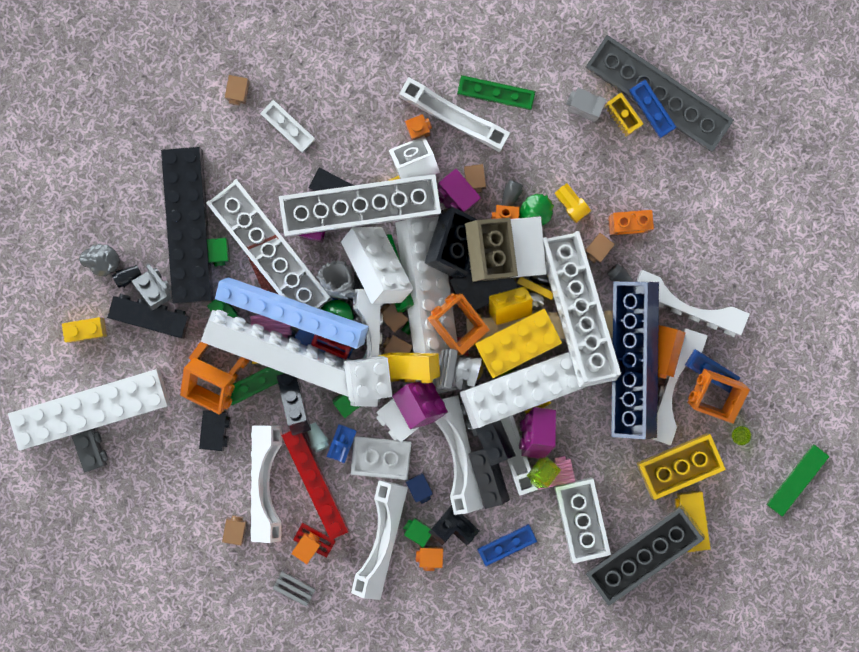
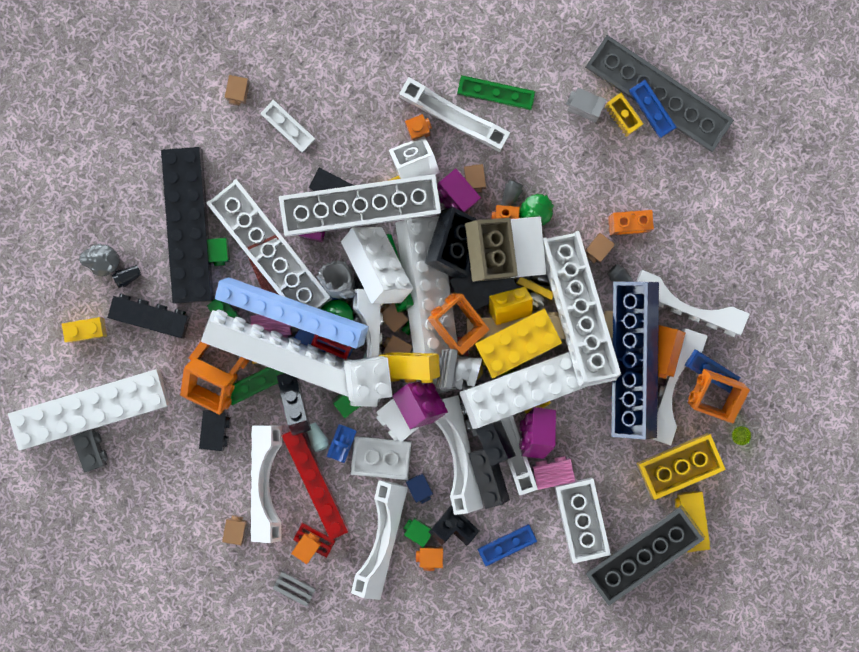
(152, 288): bracket -> none
(543, 473): clear neon green brick -> none
(575, 206): yellow piece -> none
(797, 480): green tile -> none

